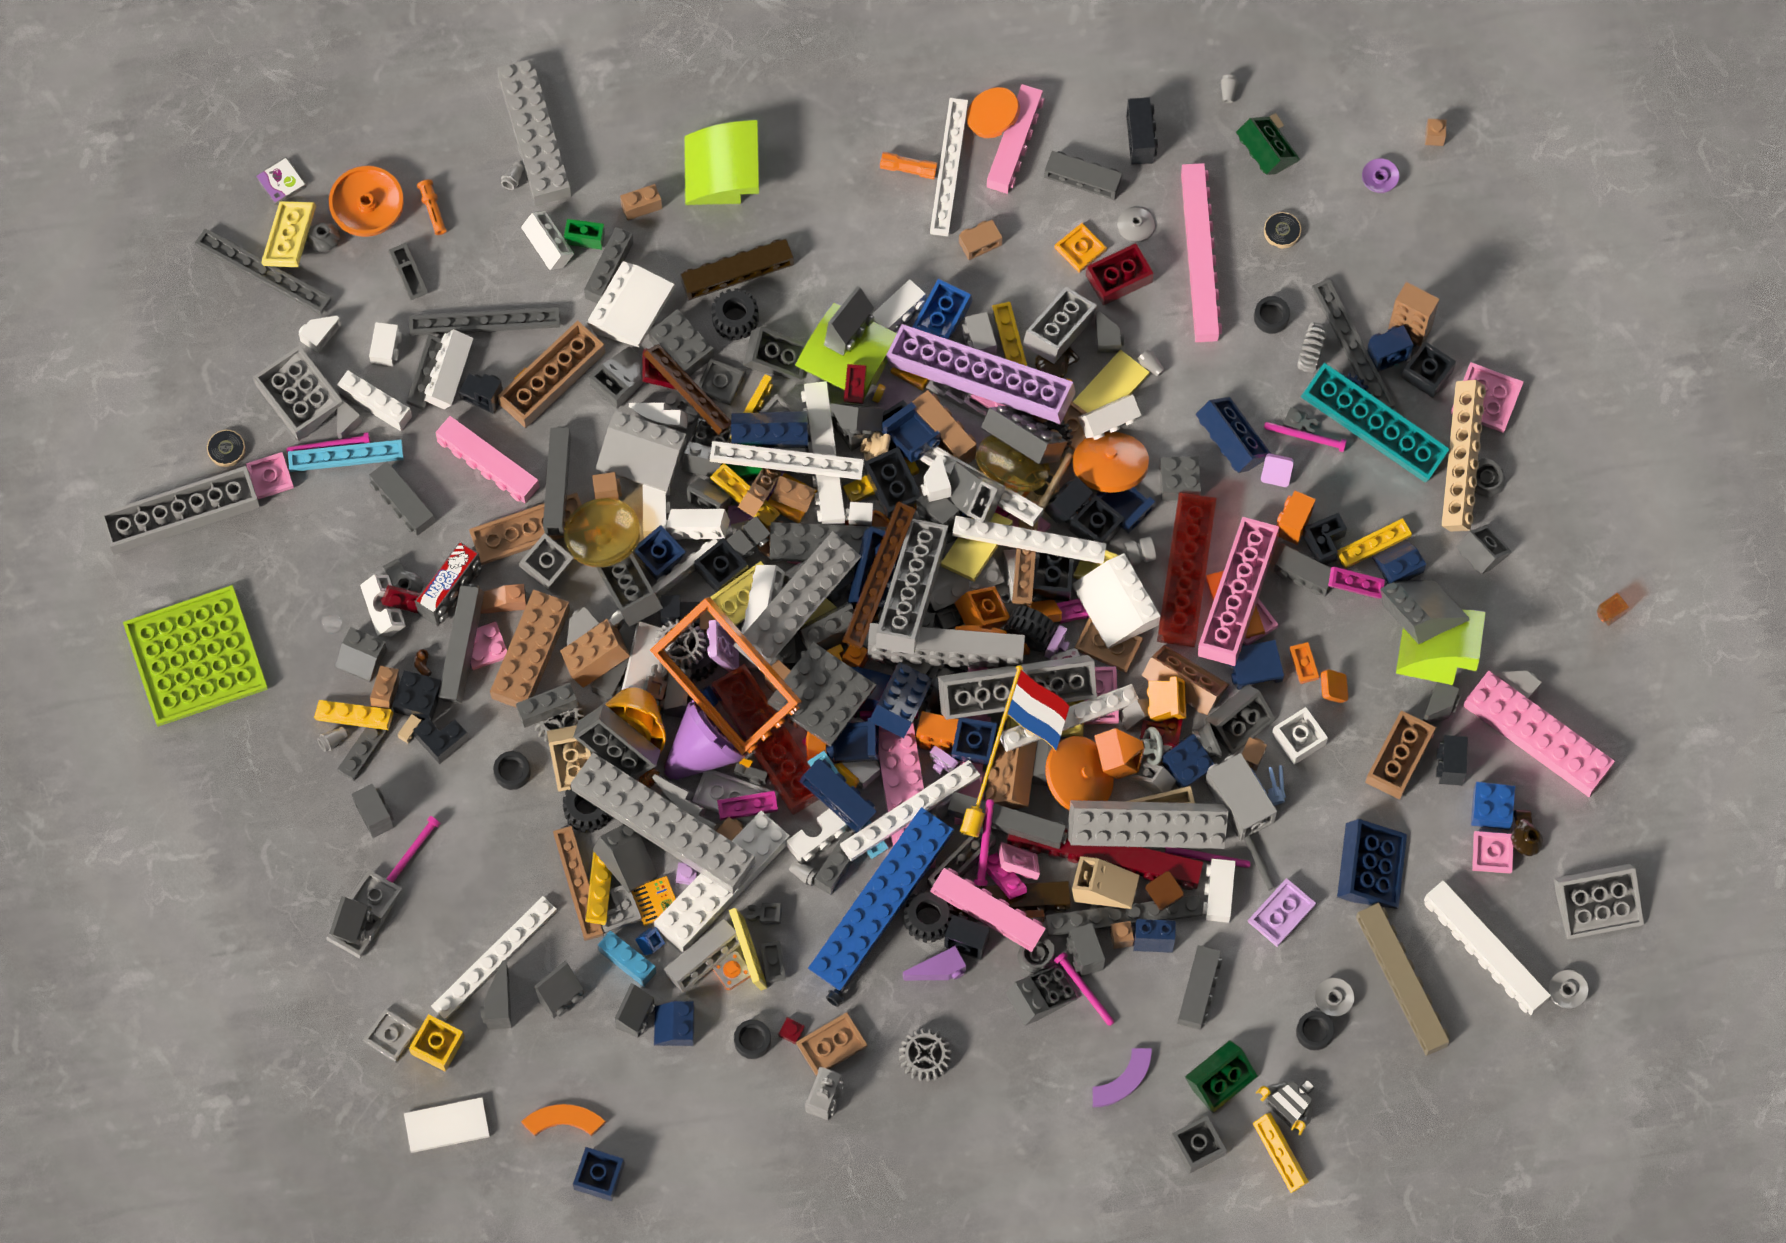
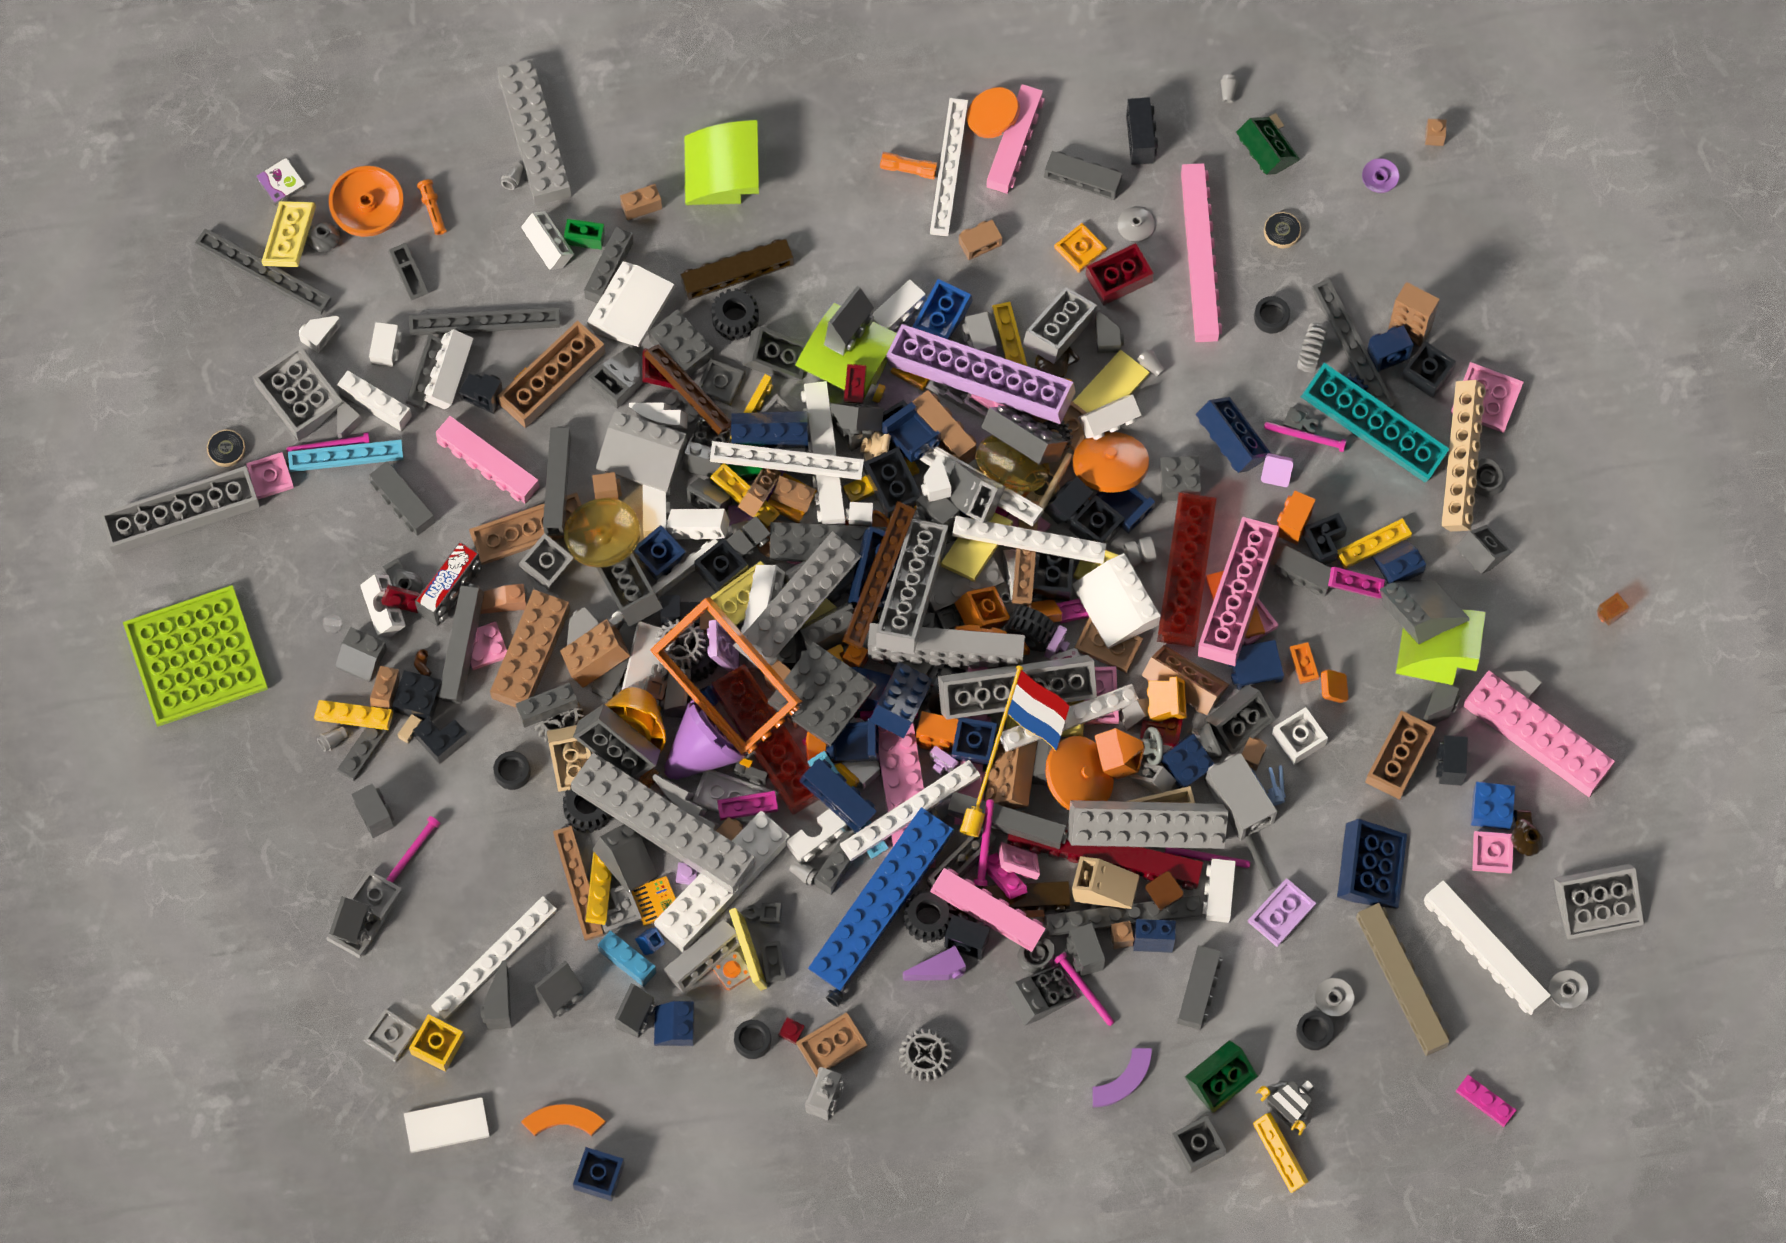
(1485, 1100): none -> dark pink plate

